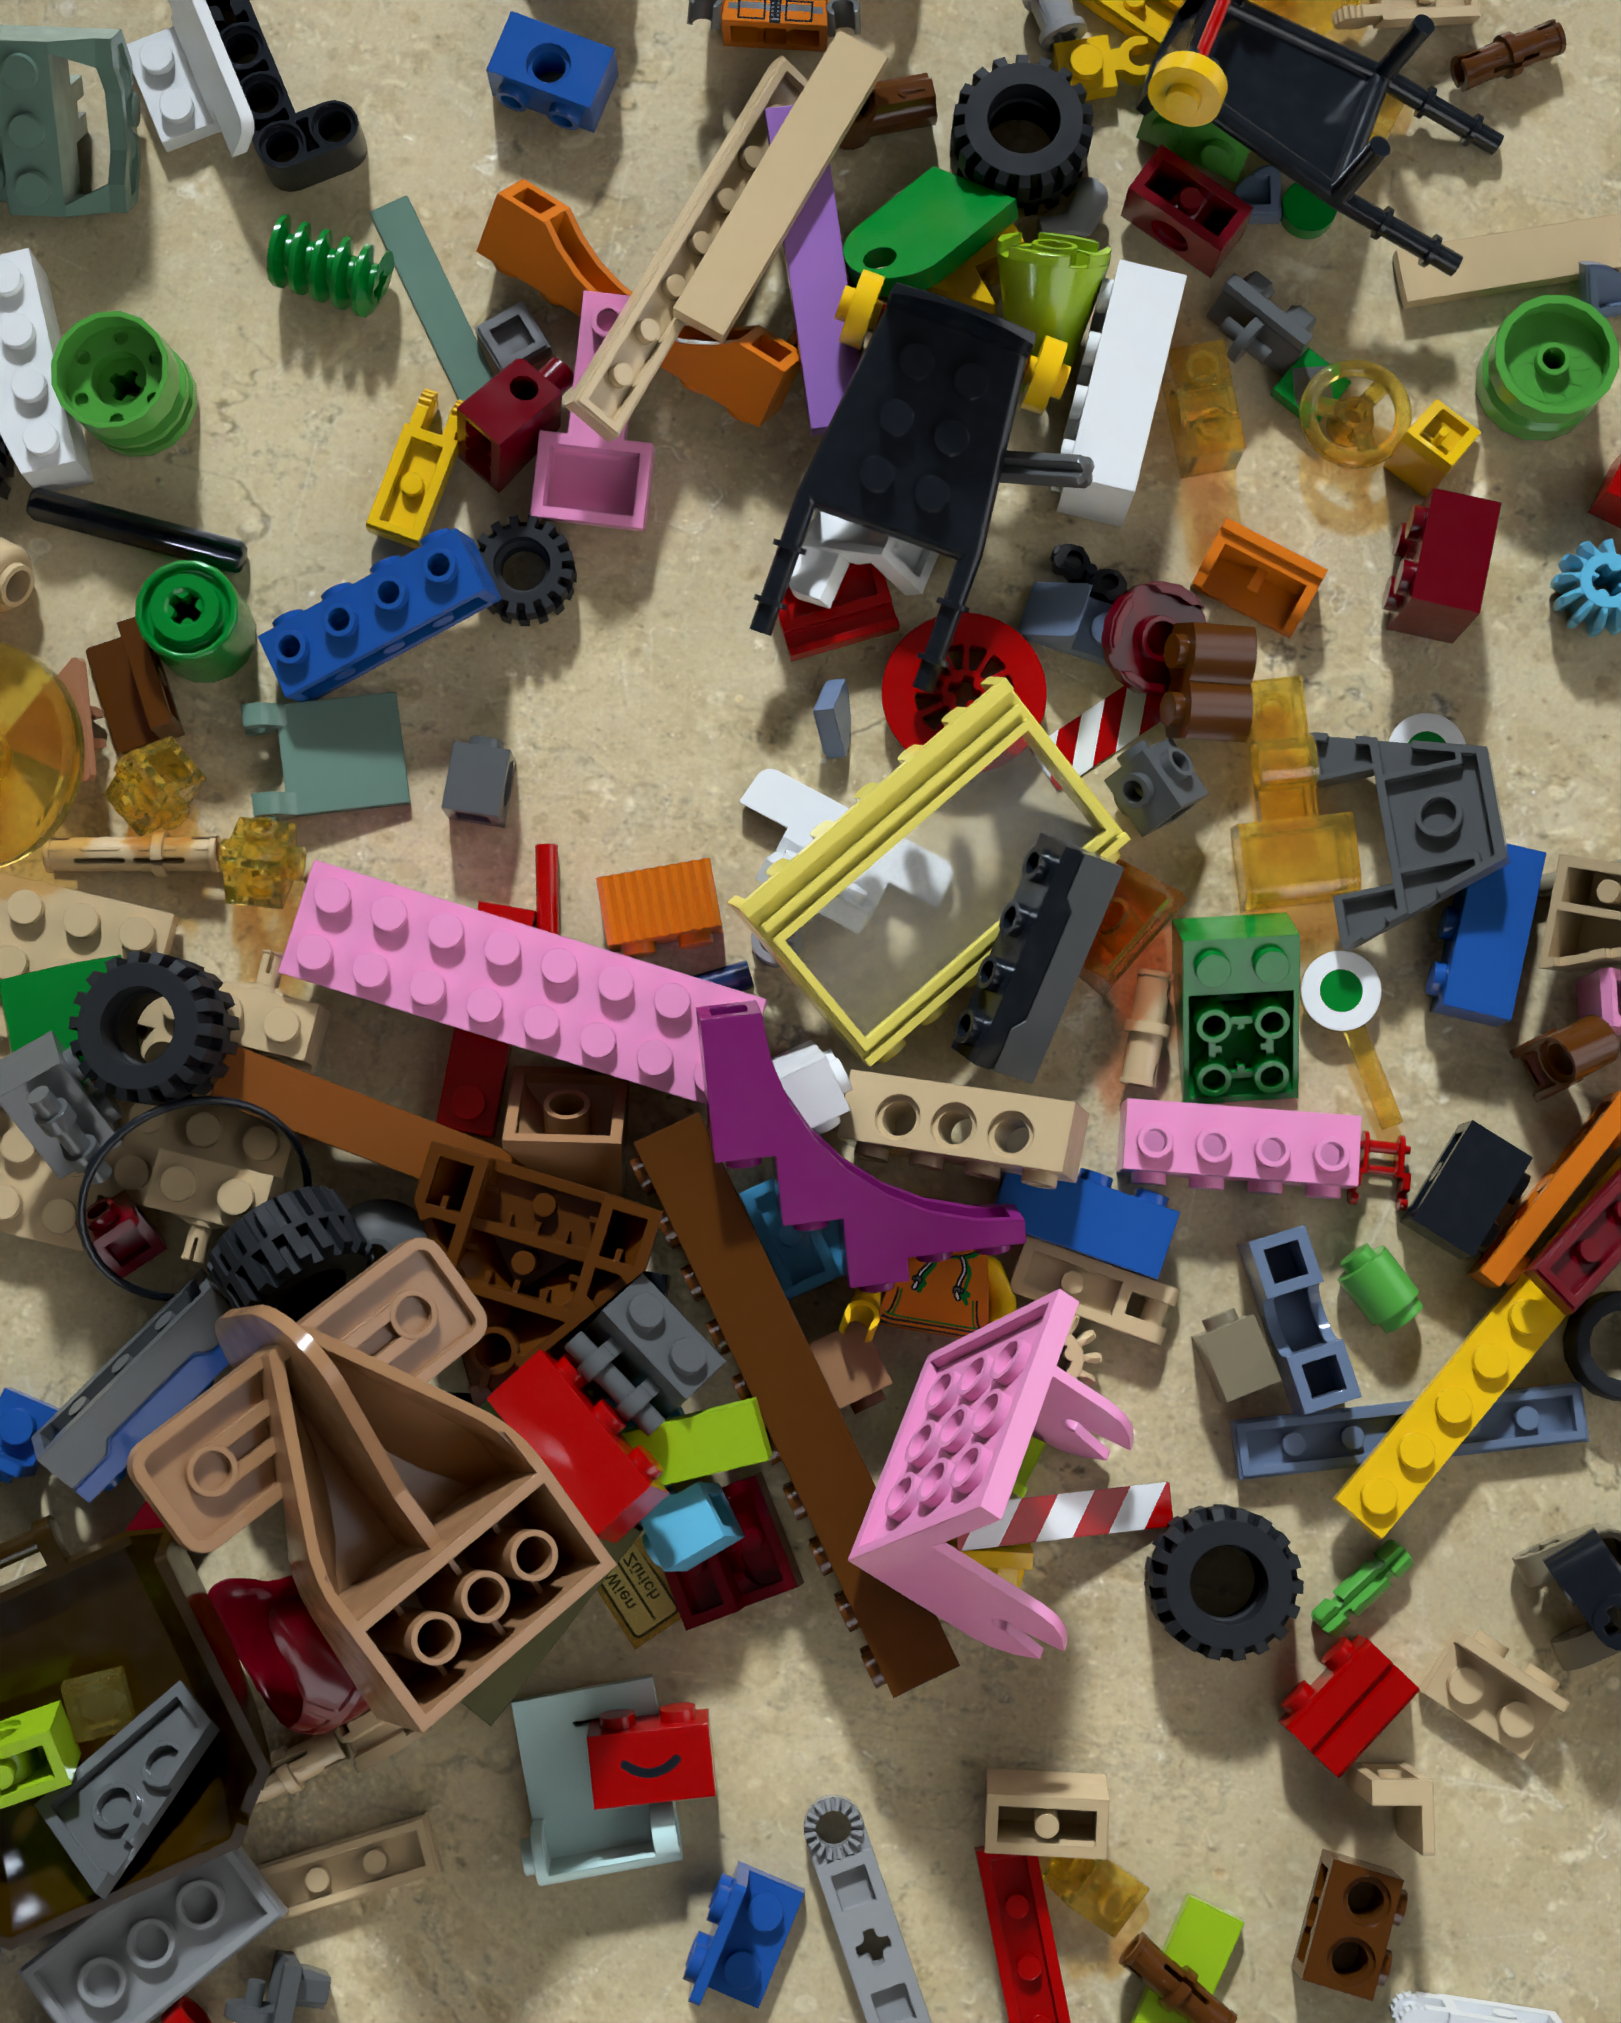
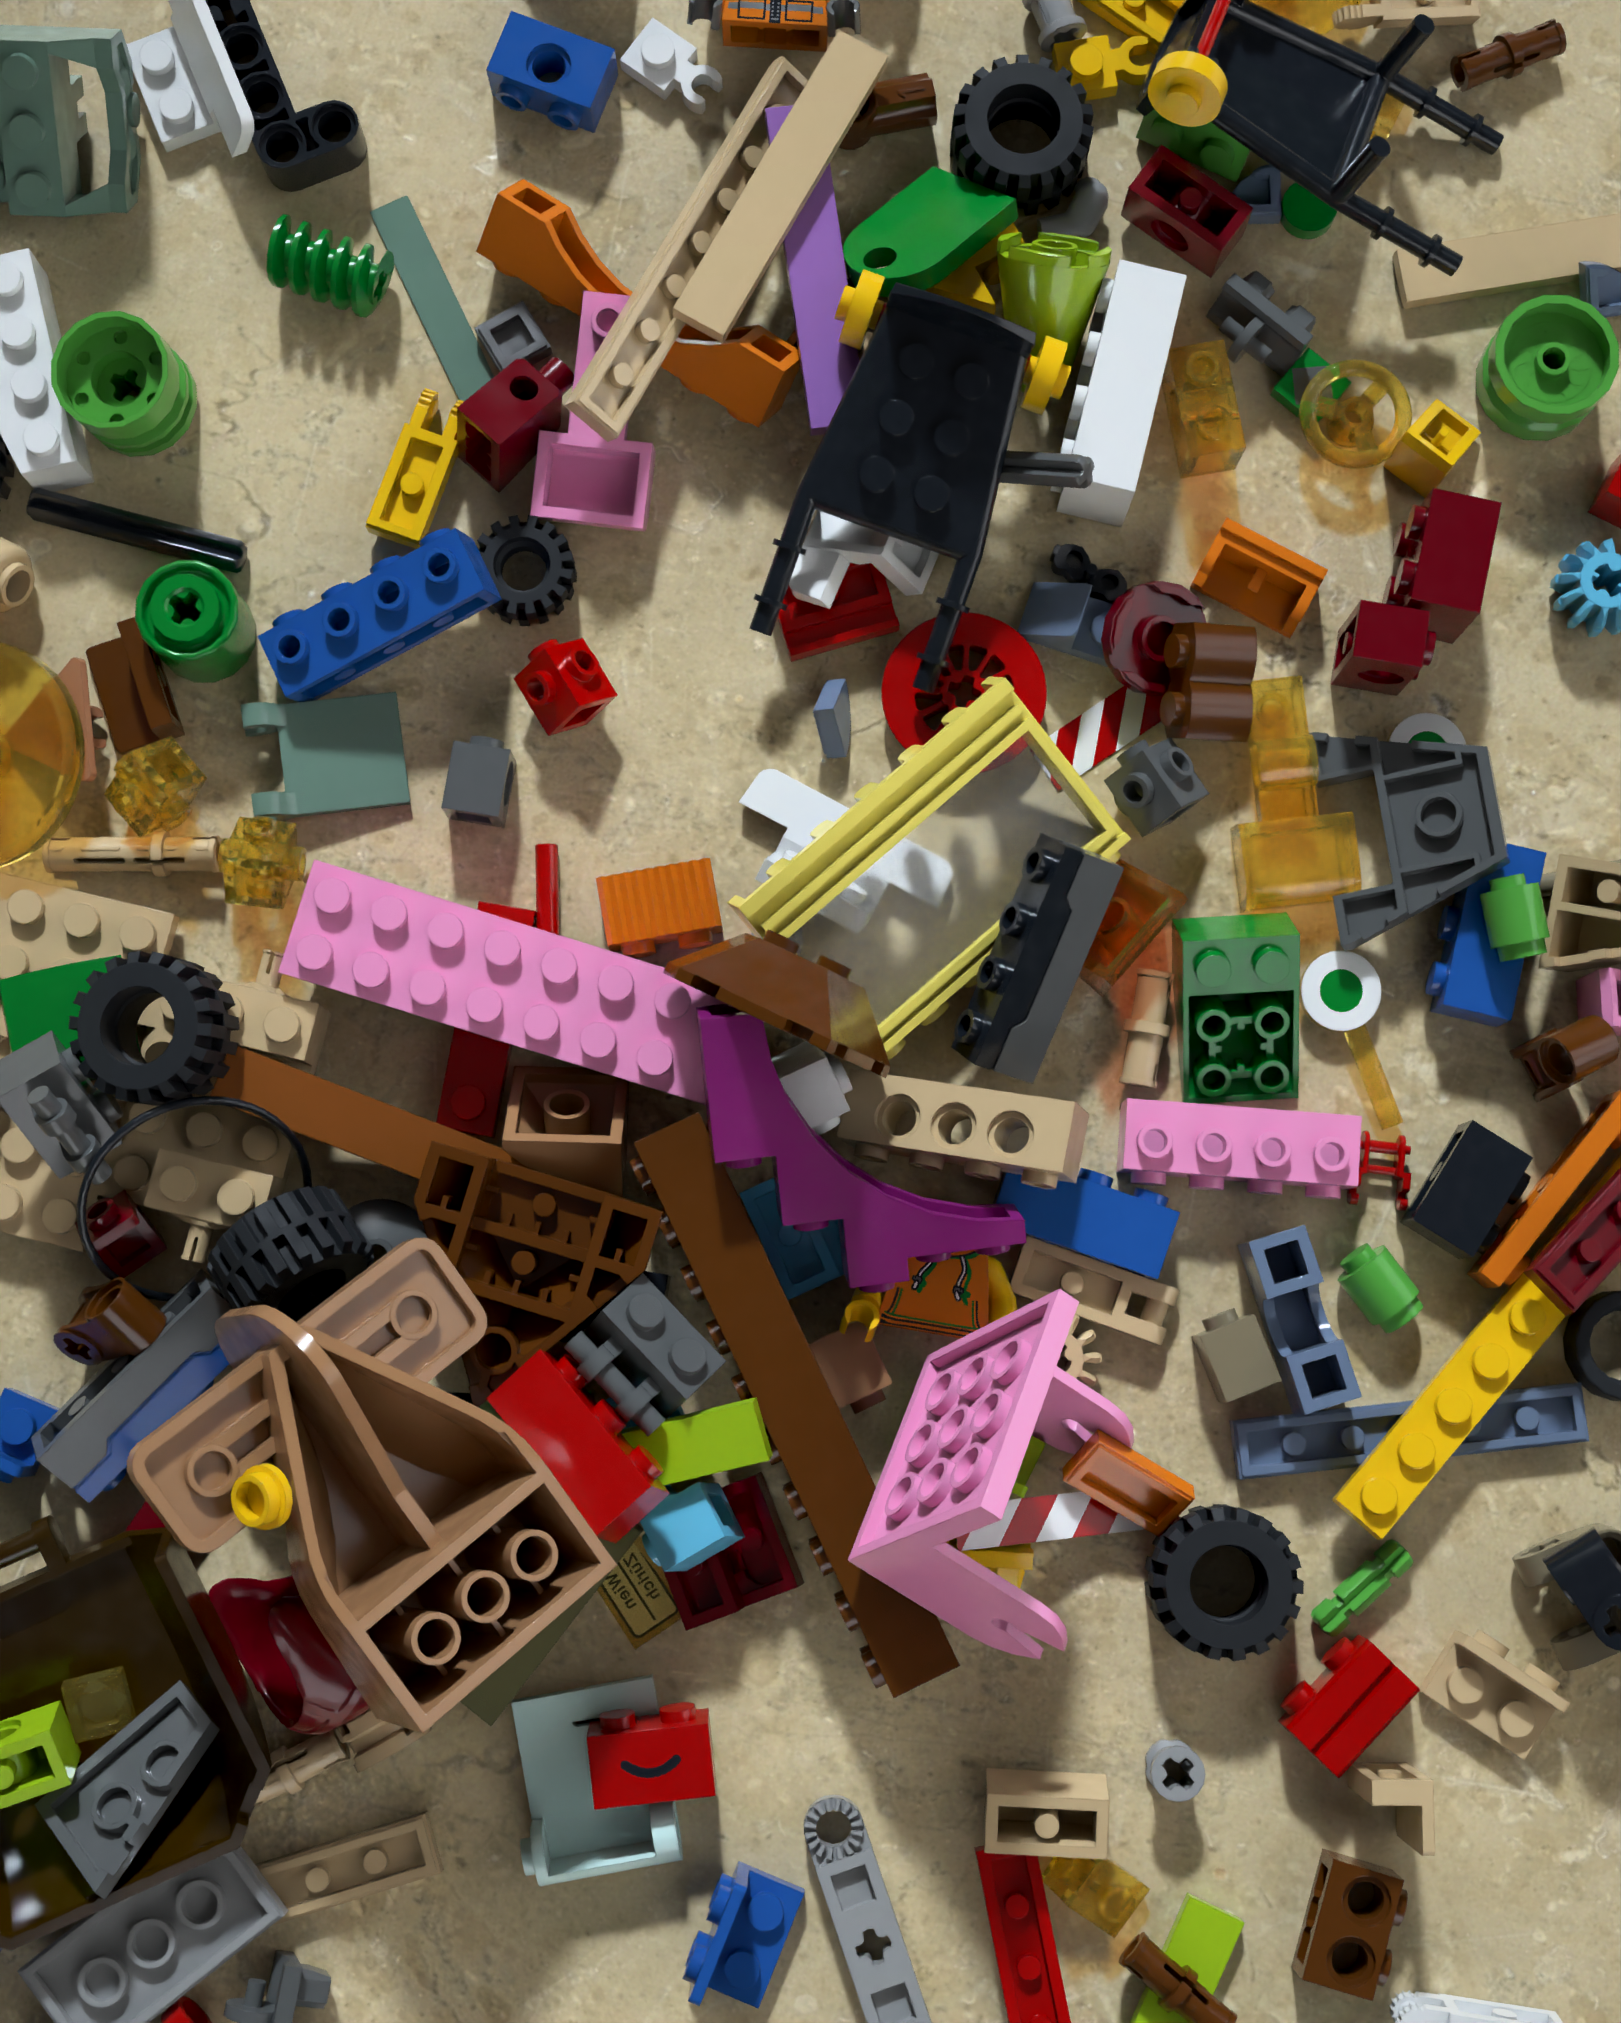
(110, 1324): none -> reddish brown piece
(262, 1497): none -> yellow plate
(564, 685): none -> red brick
(666, 62): none -> white plate
(789, 993): none -> reddish brown wedge
(1128, 1483): none -> orange tile
(1170, 1787): none -> light grey bush
(1382, 647): none -> dark red brick
(1515, 918): none -> bright green brick

